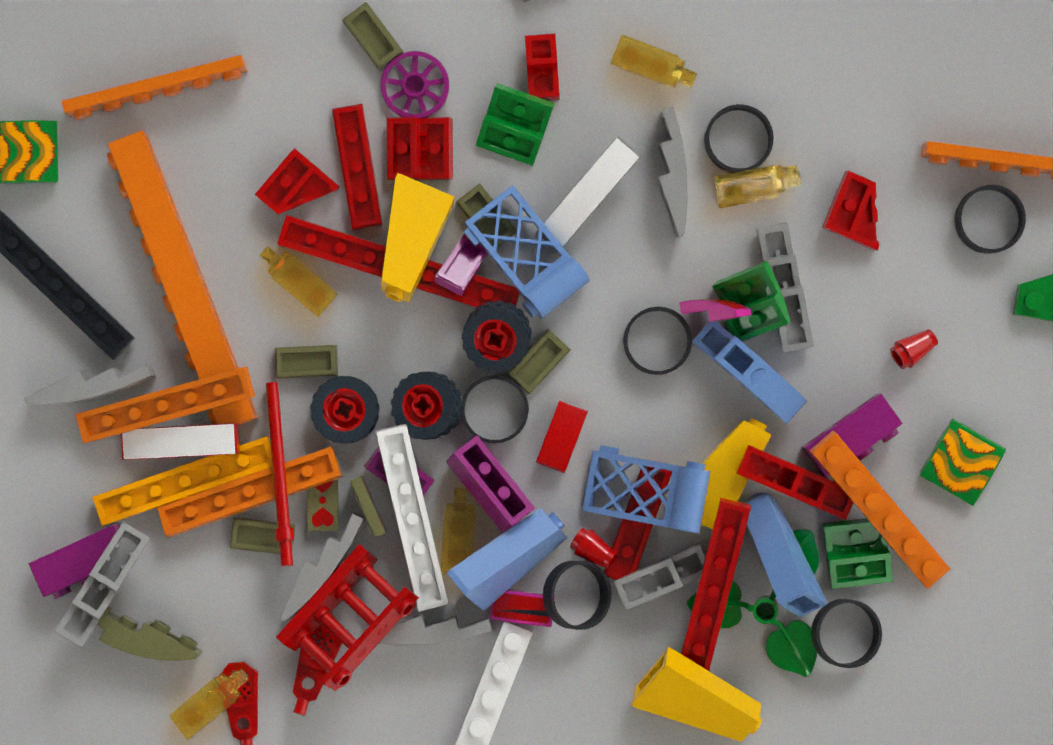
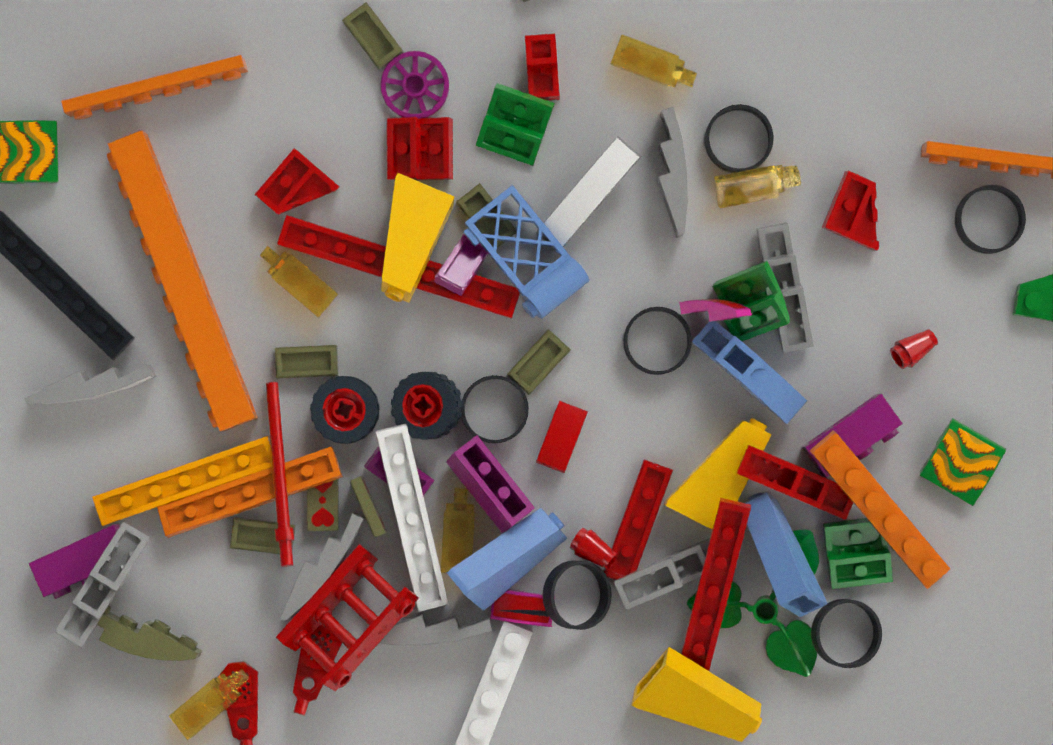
(165, 405): orange plate -> none
(180, 441): white slope -> none
(357, 167): red tile -> none
(496, 336): black wheel -> none
(685, 492): medium blue piece -> none

